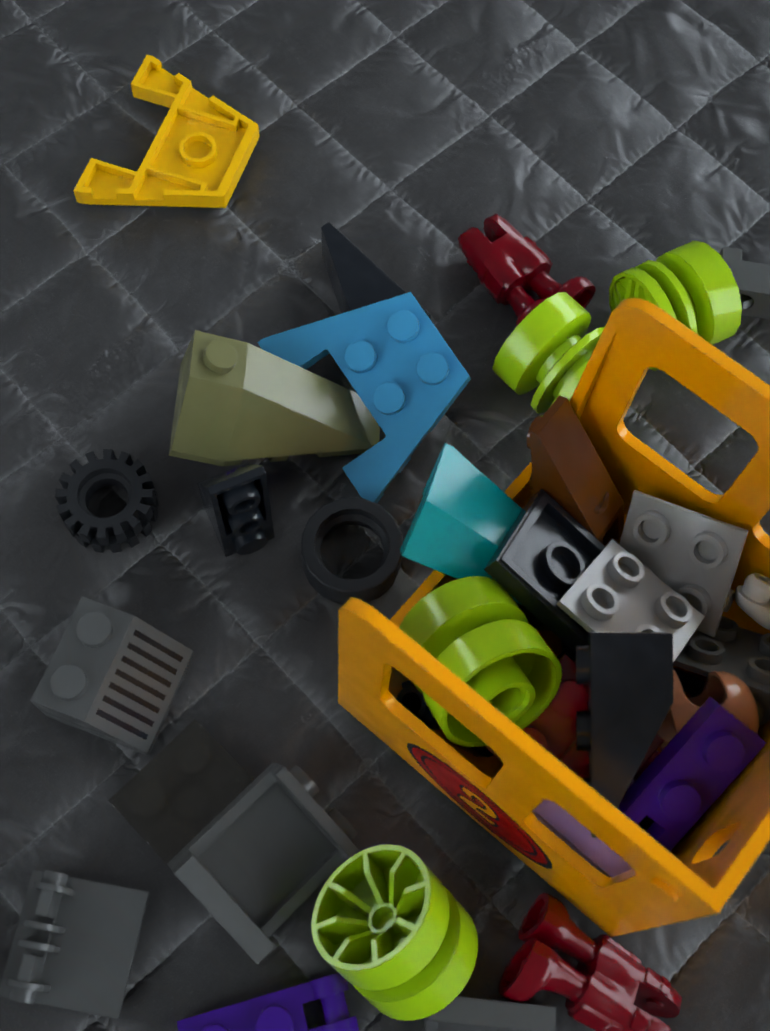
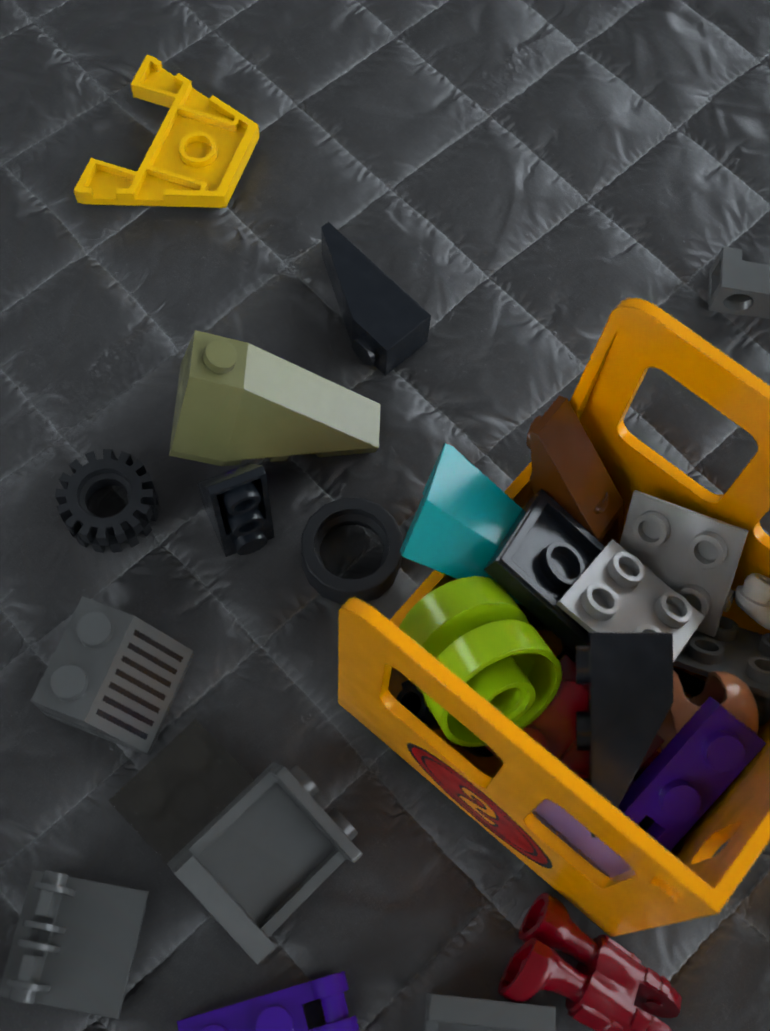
(395, 932): lime wheel -> none
(397, 370): dark azure wing -> none
(511, 263): dark red piece -> none
(548, 351): lime wheel -> none
(688, 285): lime wheel -> none

